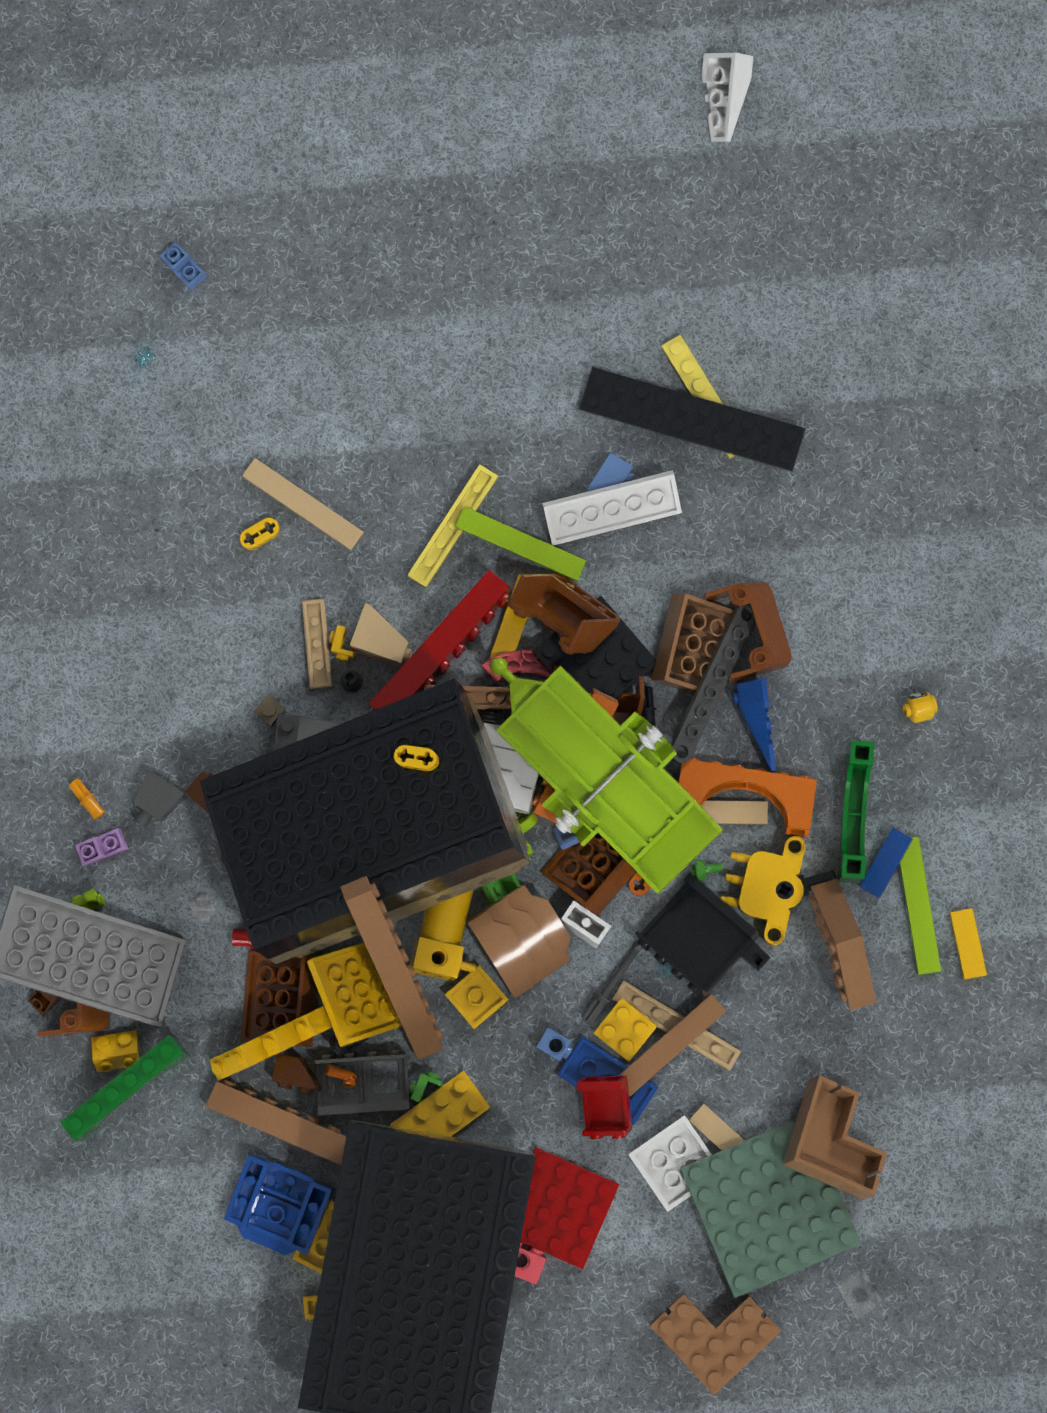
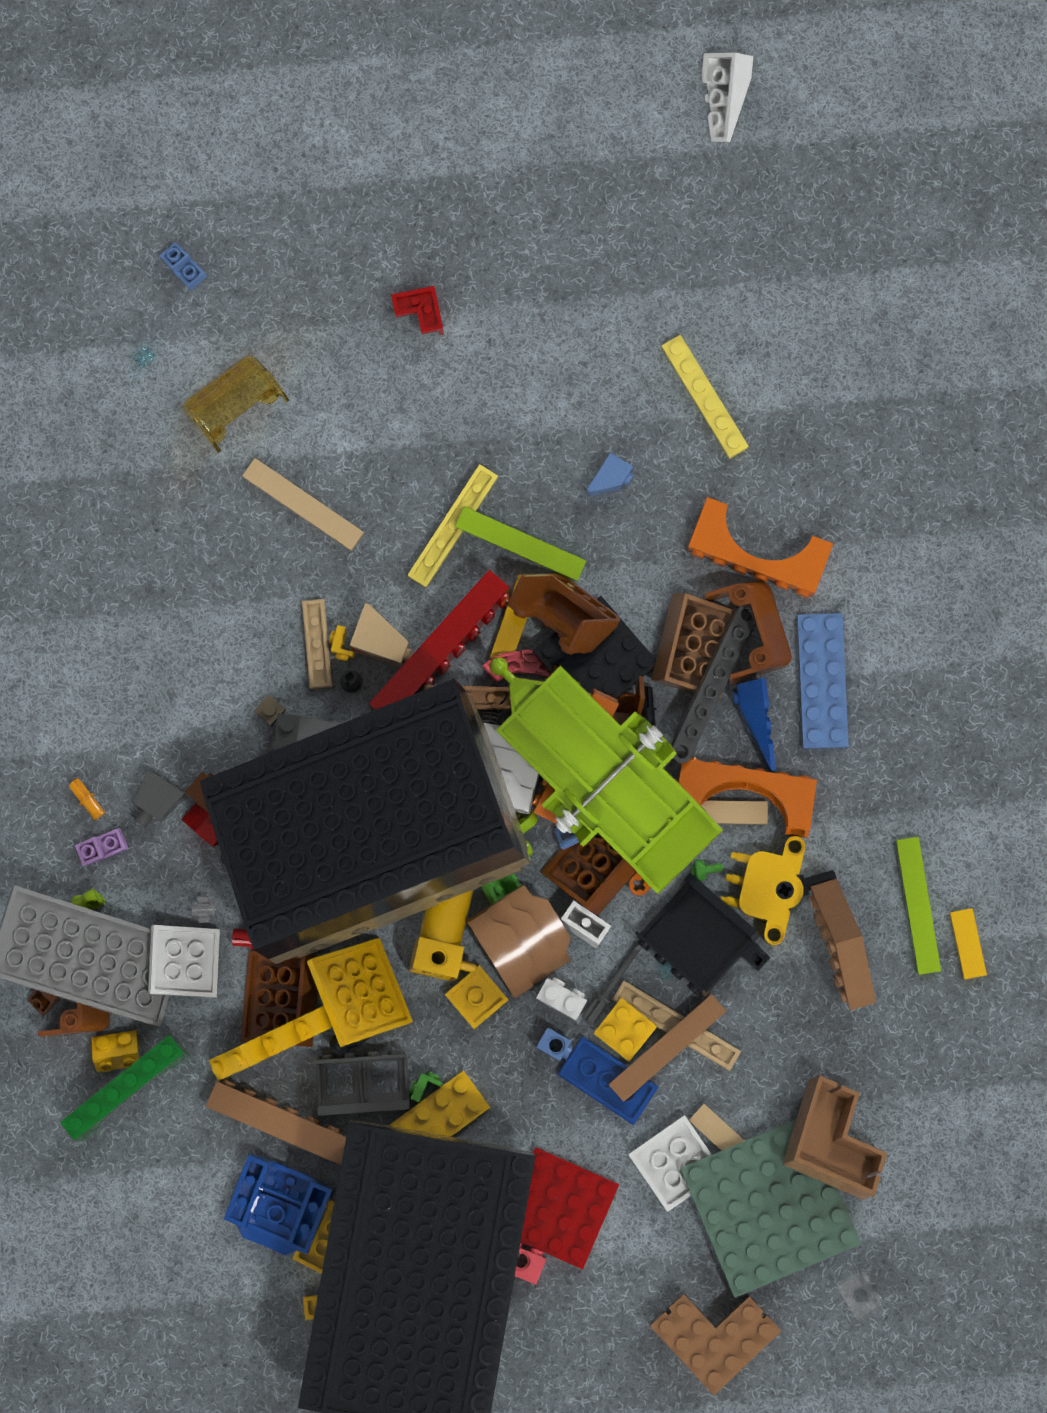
(183, 961): none -> white plate
(201, 823): none -> red slope
(230, 397): none -> clear yellow windscreen
(262, 538): yellow beam -> none
(294, 1072): reddish brown slope -> none
(338, 1072): orange arm -> none
(391, 966): medium nougat brick -> none
(415, 763): yellow beam -> none
(420, 302): none -> red panel
(561, 999): none -> white brick
(605, 1106): red panel -> none
(612, 507): white plate -> none
(692, 419): black plate -> none
(798, 572): none -> orange arch
(822, 681): none -> medium blue plate
(852, 839): green arch -> none
(886, 863): blue tile -> none
(920, 707): yellow head -> none

